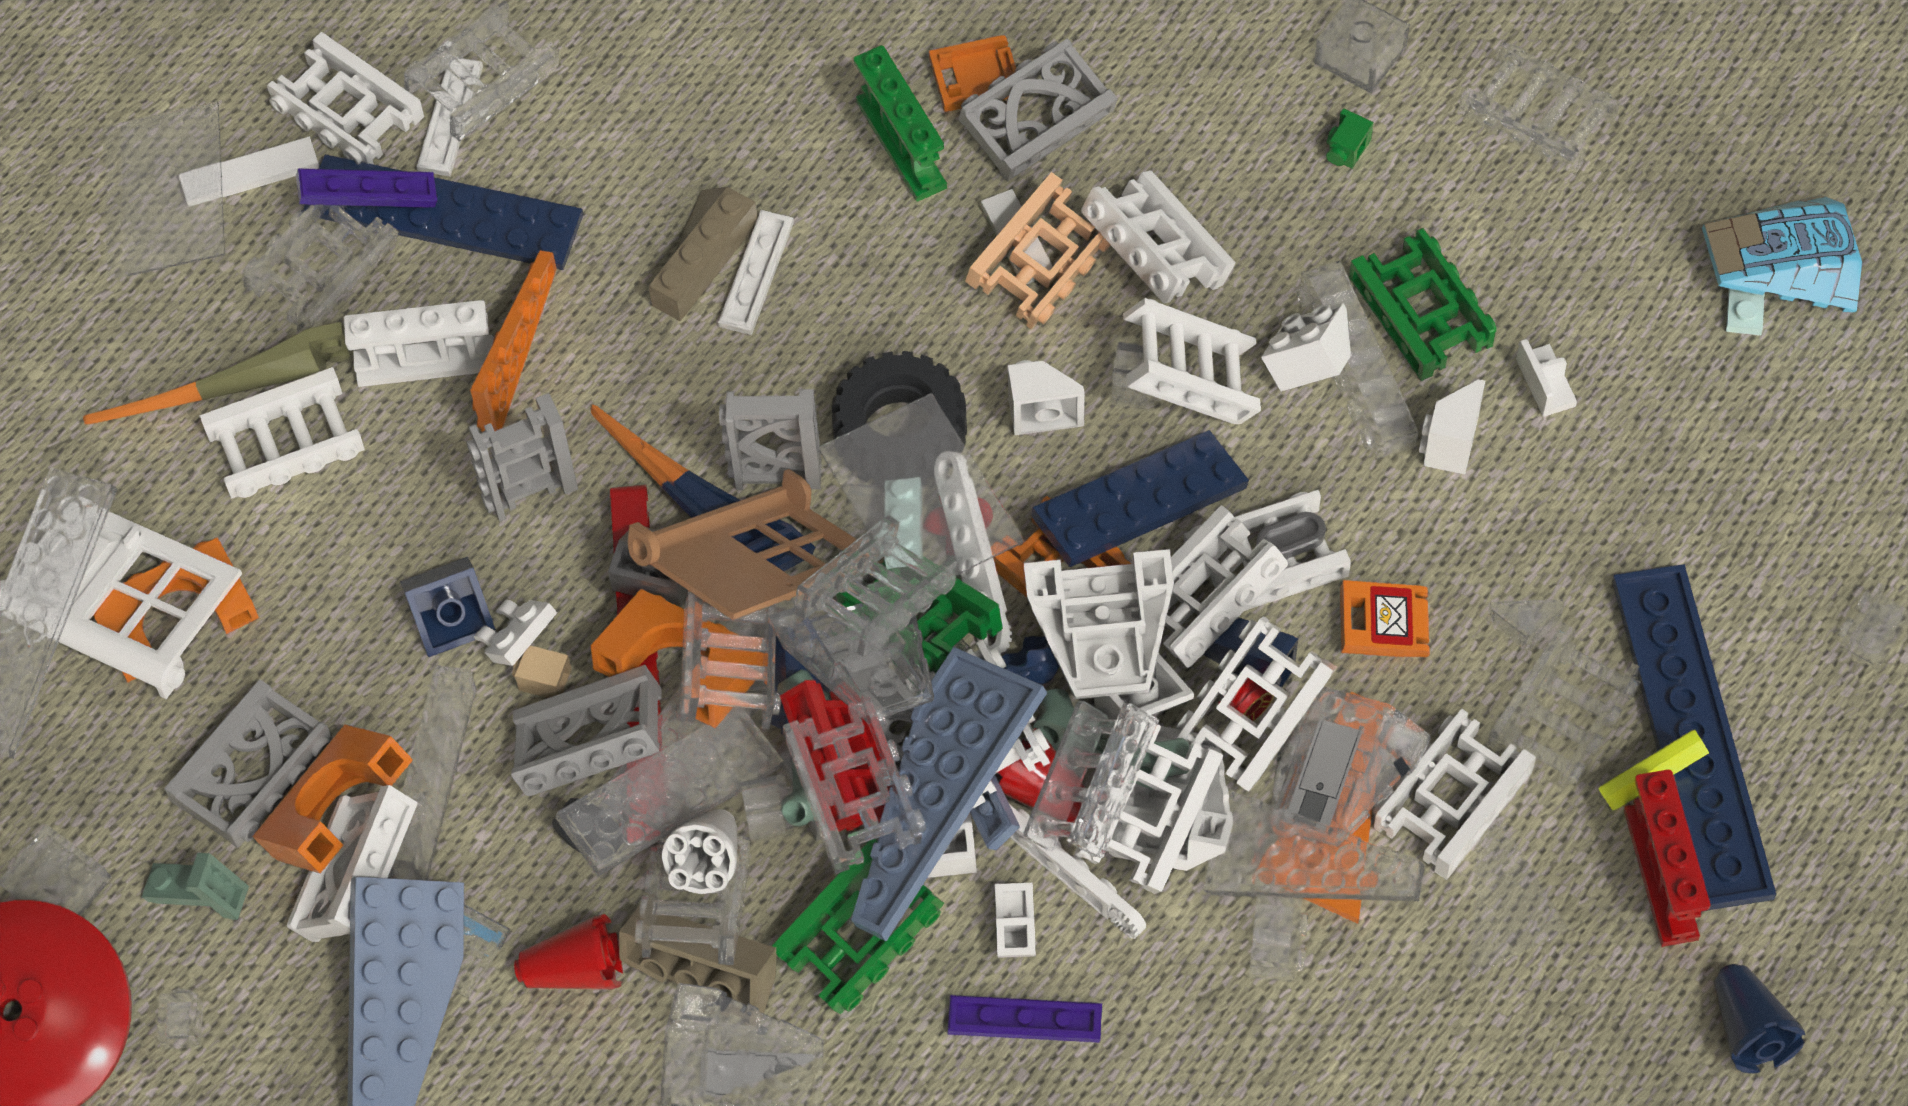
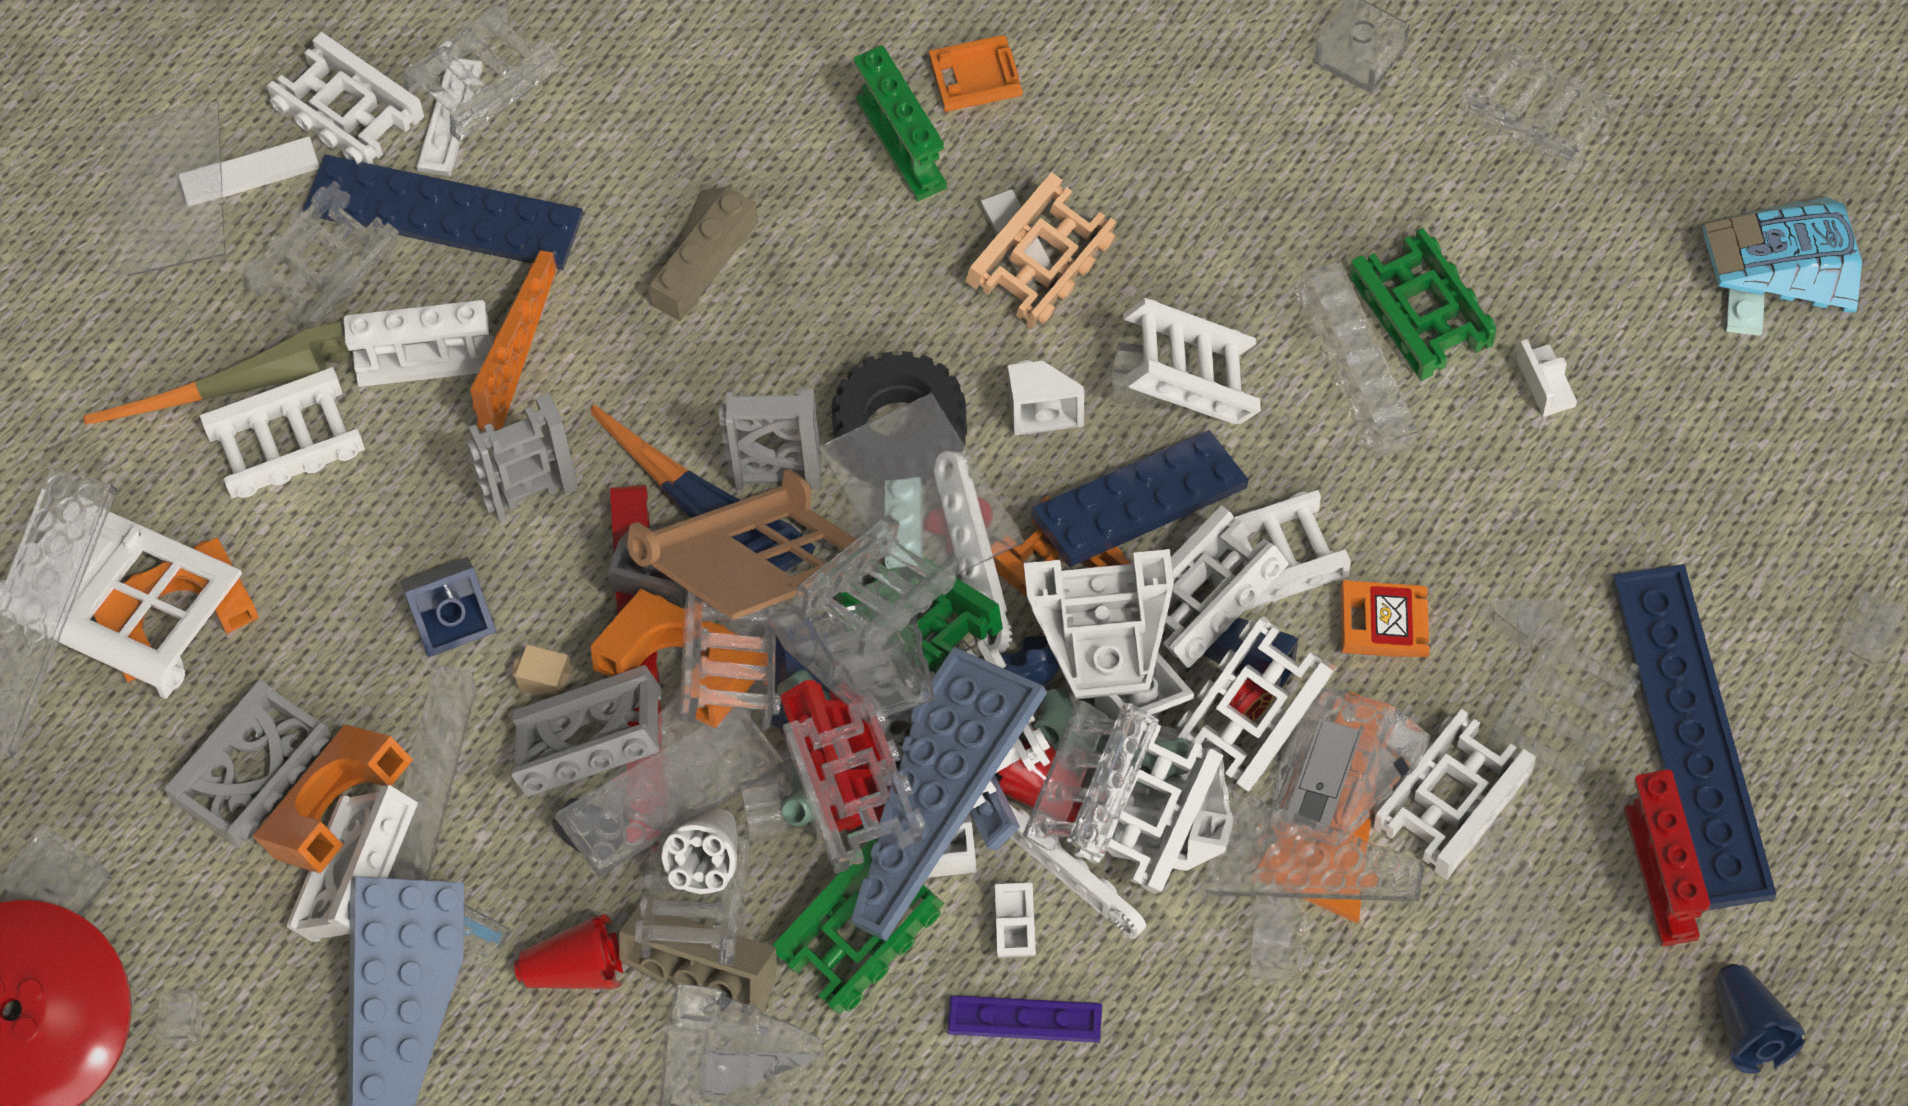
(198, 884): sand green bracket -> none
(366, 188): dark purple tile -> none
(523, 628): white plate -> none
(756, 272): white tile -> none
(1024, 151): light grey fence -> none
(1153, 207): white fence -> none
(1295, 534): flat silver tile -> none
(1309, 347): white slope -> none
(1349, 139): green brick -> none
(1451, 429): white slope -> none
(1673, 756): neon yellow tile -> none

